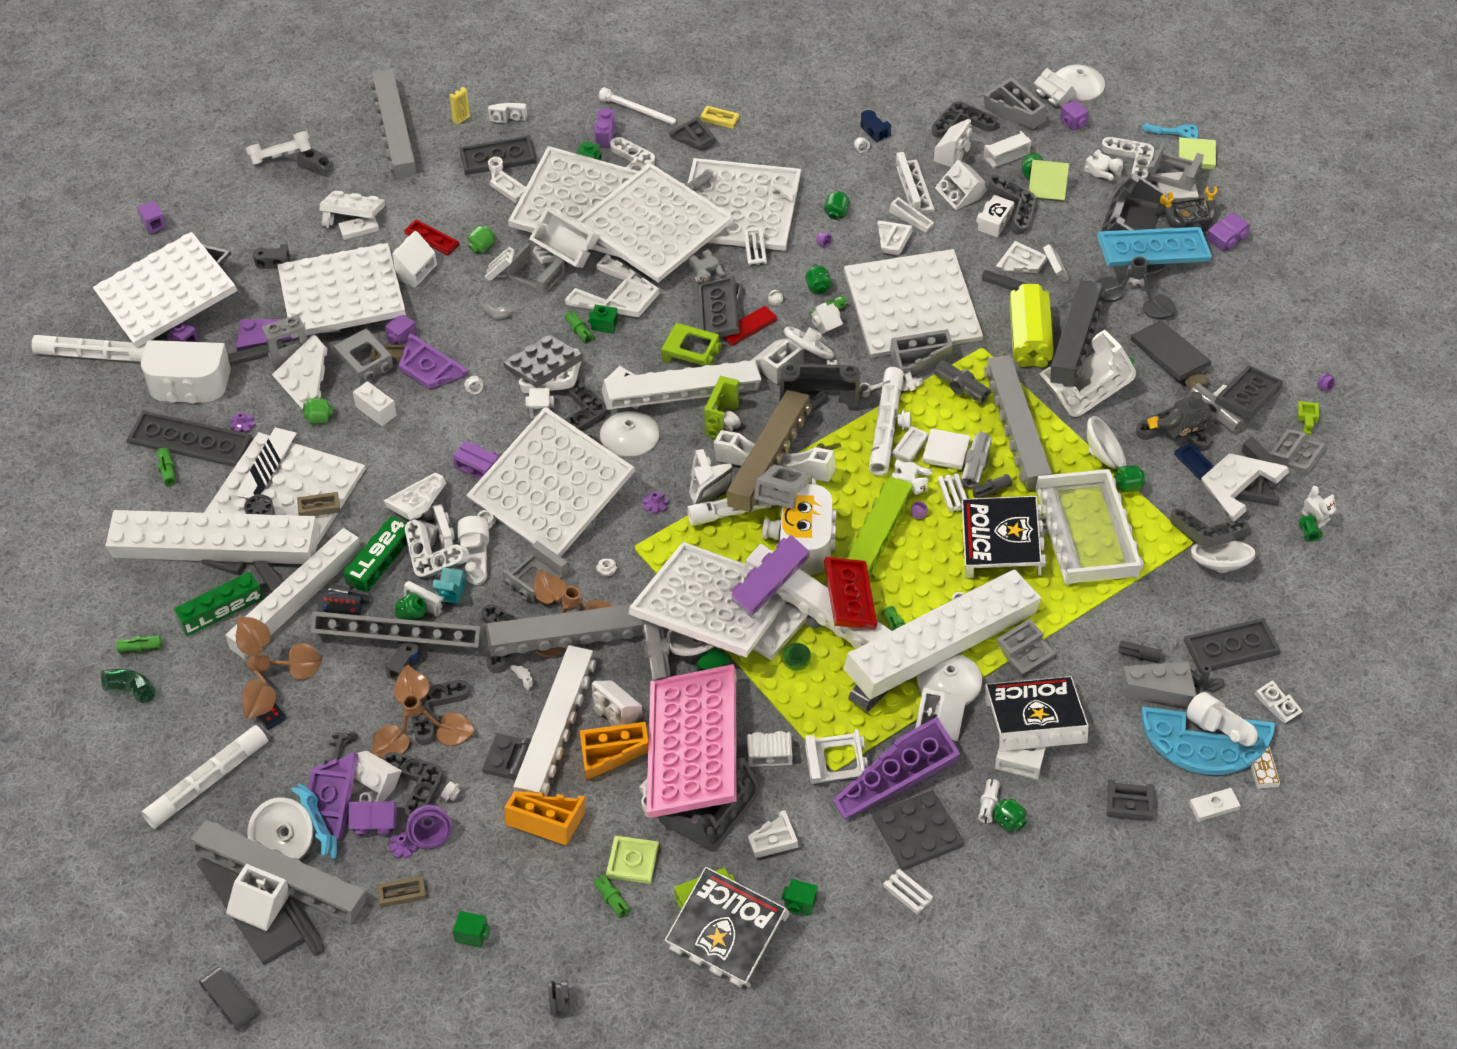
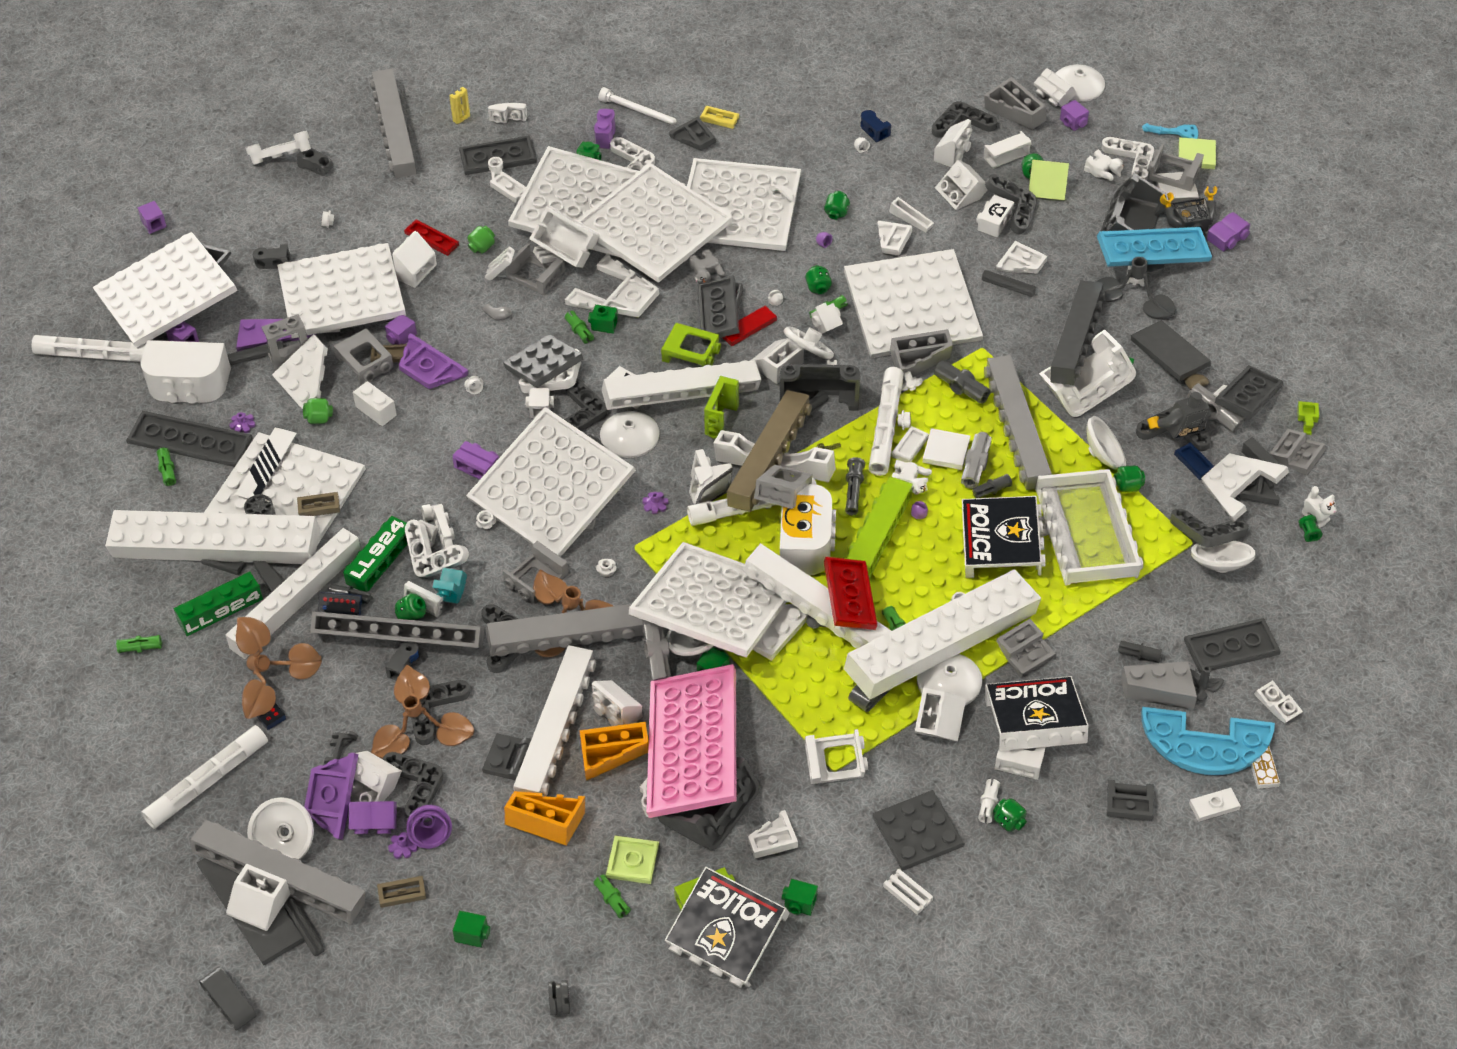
(129, 681): clear green cylinder -> none
(309, 801): medium azure piece -> none
(352, 204): white plate -> none
(358, 227): white plate -> none
(417, 497): white plate -> none
(450, 792): white plate -> none
(474, 535): white piece -> none
(523, 674): white piece -> none
(700, 180): light grey axle -> none
(731, 421): white wheel -> none
(757, 261): white tile -> none
(769, 749): white brick -> none
(770, 575): medium lavender brick -> none
(771, 529): white wheel -> none
(796, 656): clear green wheel -> none
(854, 478): none -> dark grey pin
(865, 386): white hand -> none
(902, 766): medium lavender wedge -> none
(910, 187): white fence -> none
(942, 481): white tile -> none
(1031, 326): neon yellow brick -> none
(1056, 263): white tile -> none
(1212, 715): white piece -> none
(1326, 382): medium lavender plate -> none

